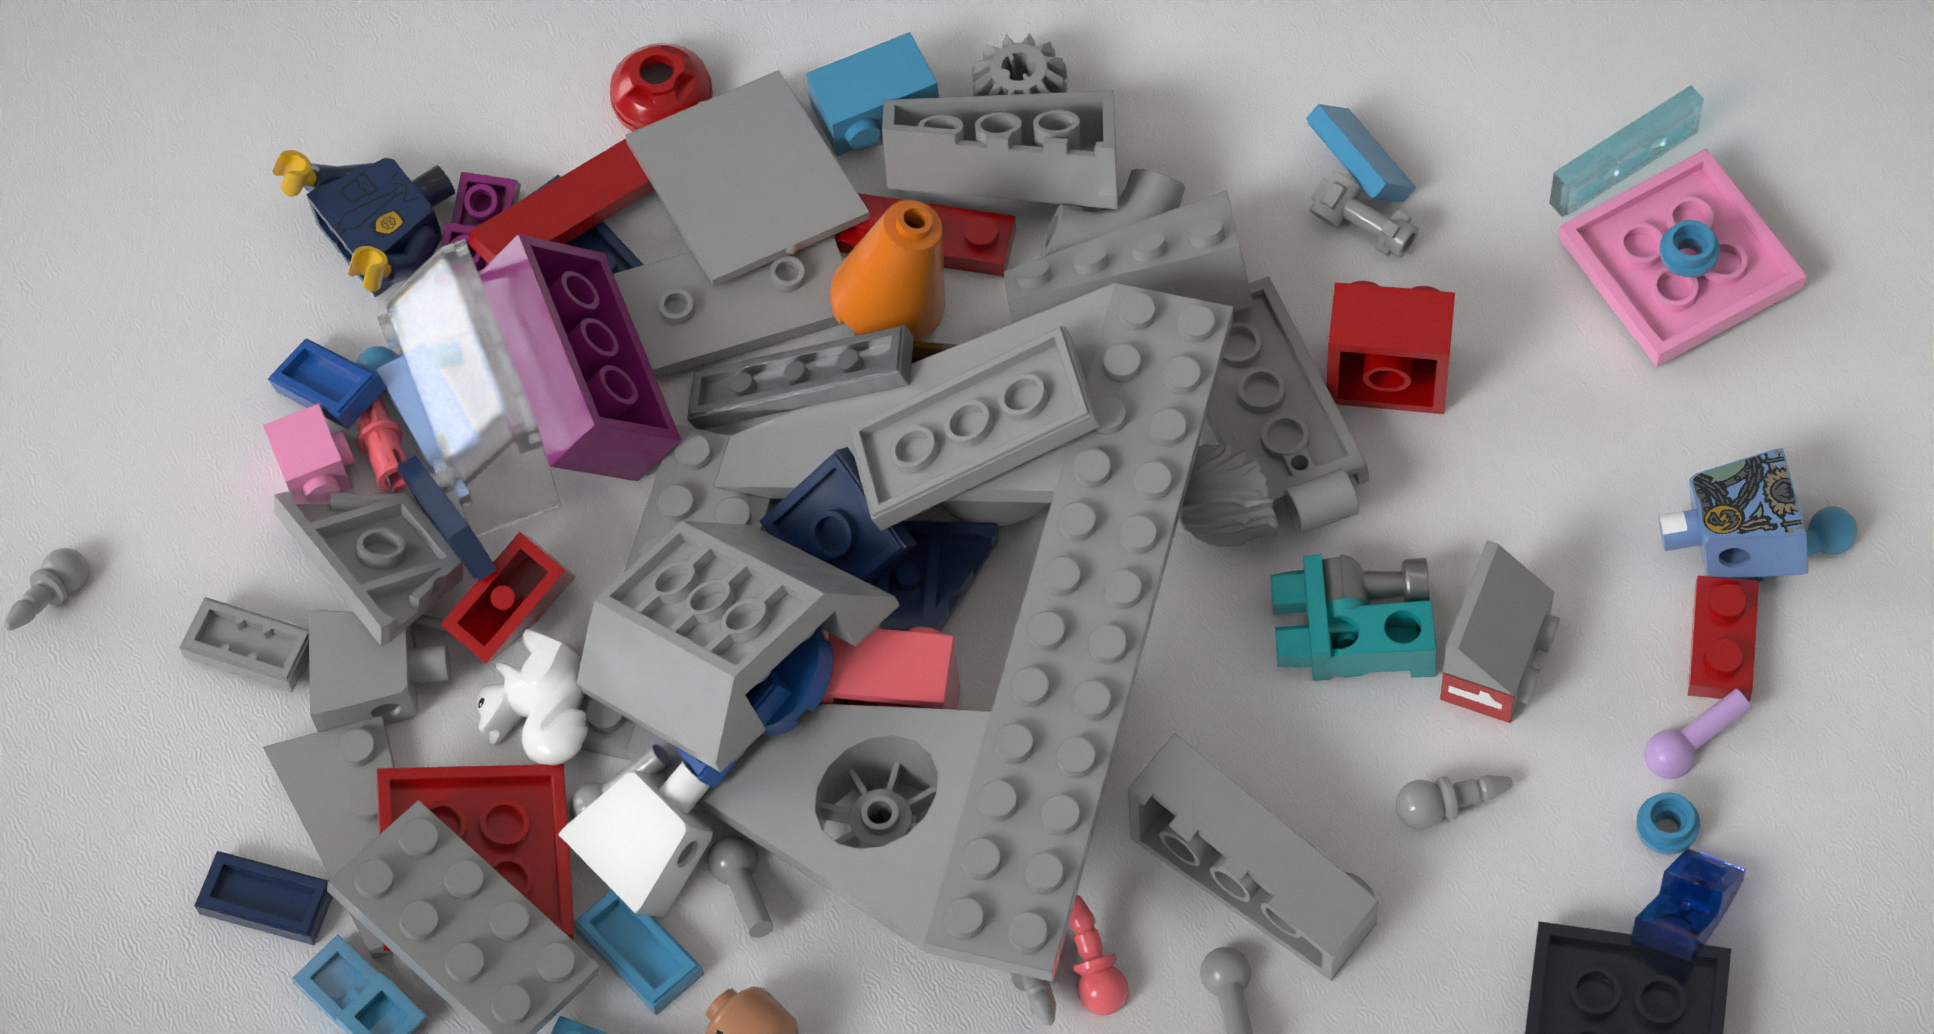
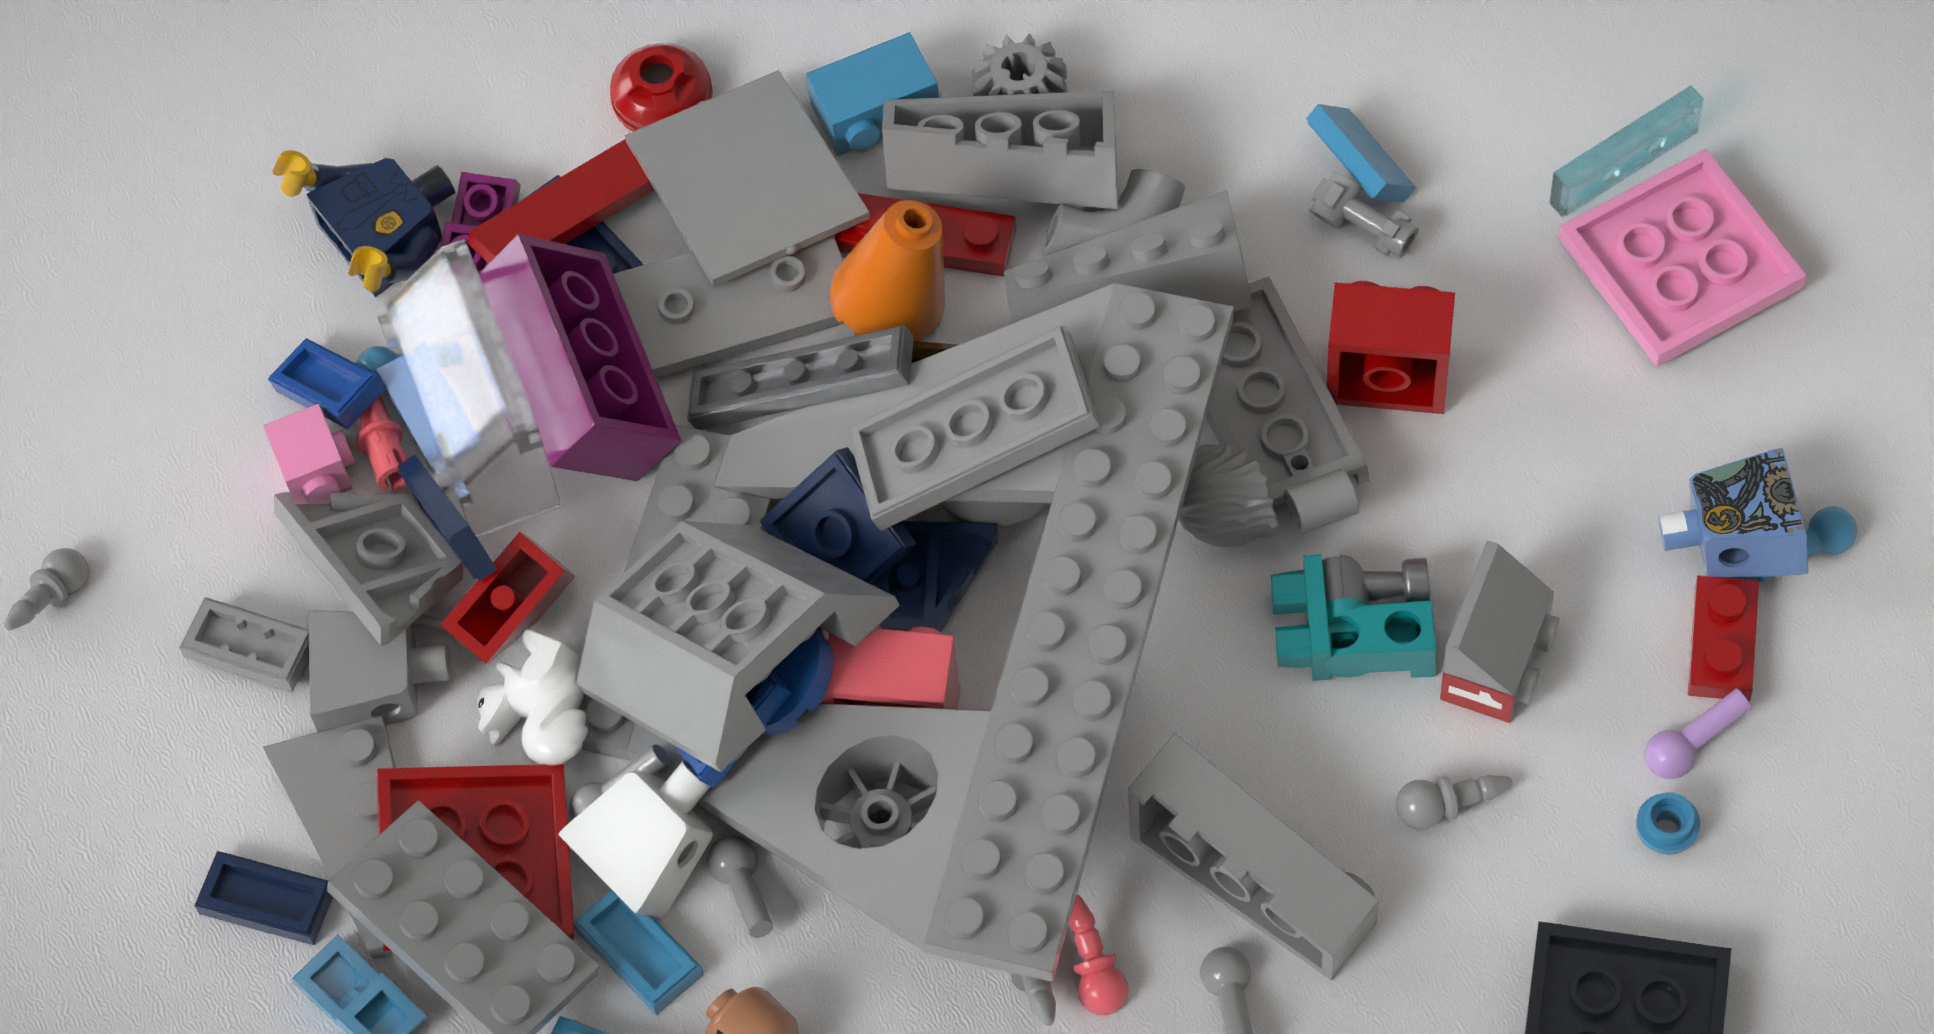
(1689, 904): clear blue slope -> none
(1690, 235): dark azure plate -> none

